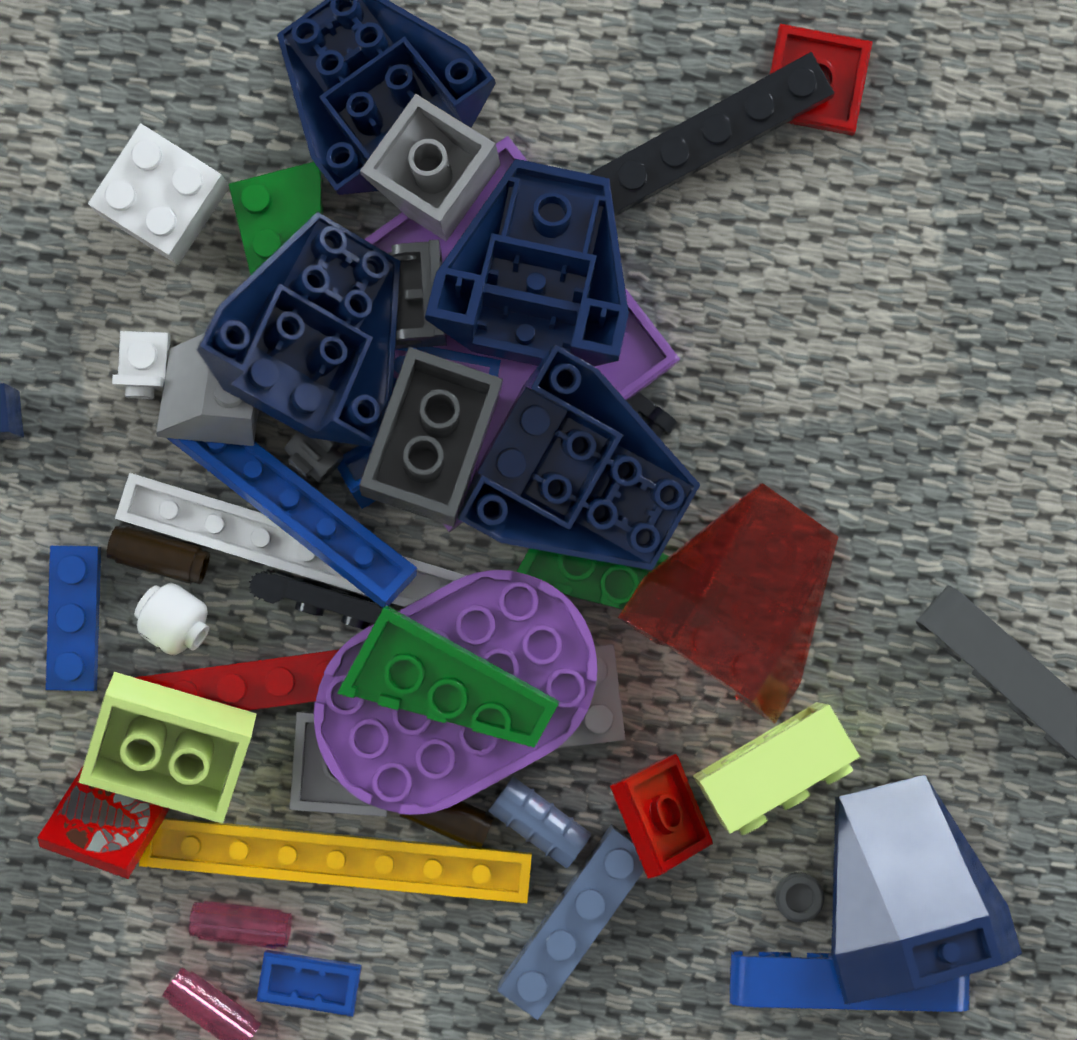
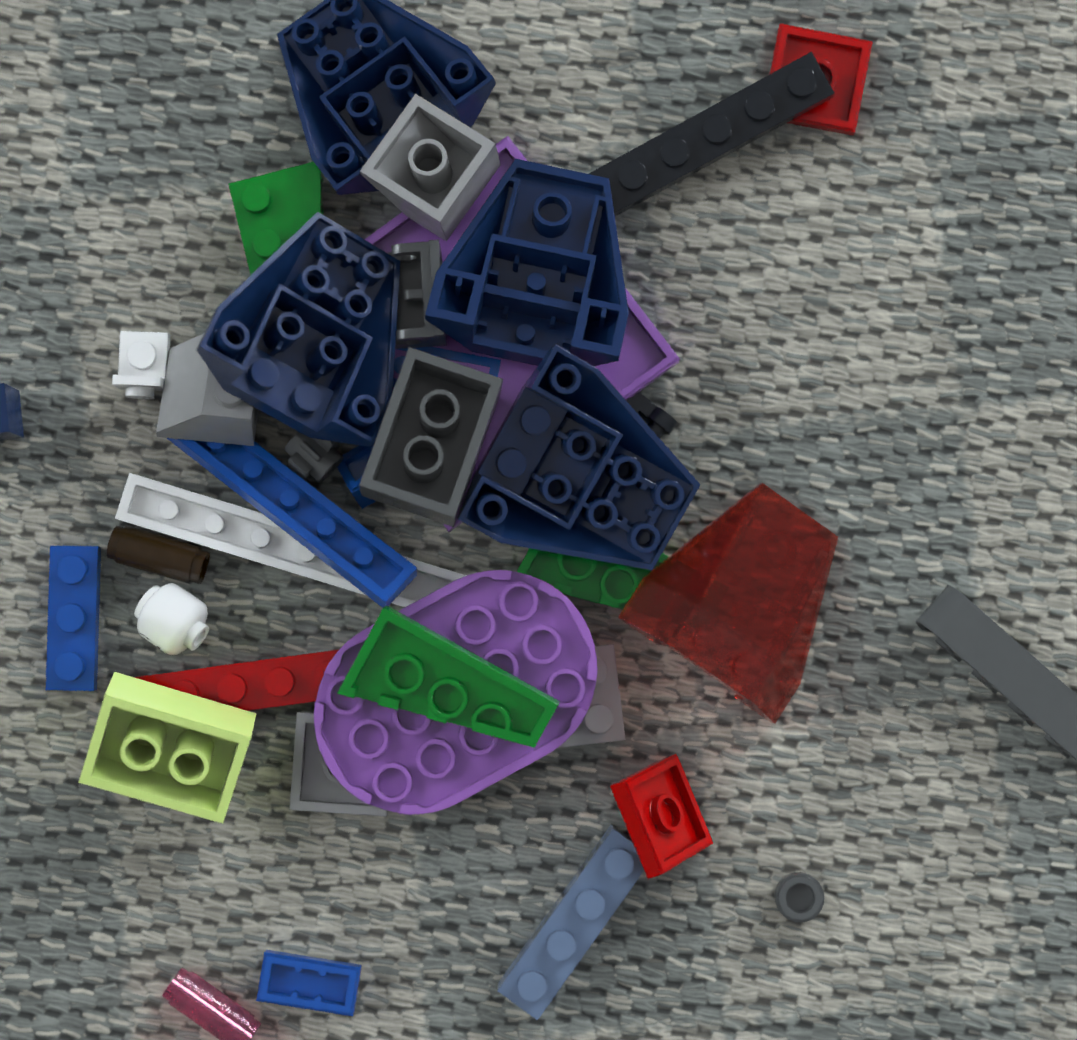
(101, 828): red tile -> none
(159, 194): white brick -> none
(240, 924): clear pink piece -> none
(315, 597): black hinge -> none
(340, 860): yellow plate -> none
(459, 822): dark brown piece -> none
(540, 822): sand blue axle -> none
(777, 768): yellowish green brick -> none
(812, 983): blue beam -> none
(910, 895): wedge -> none

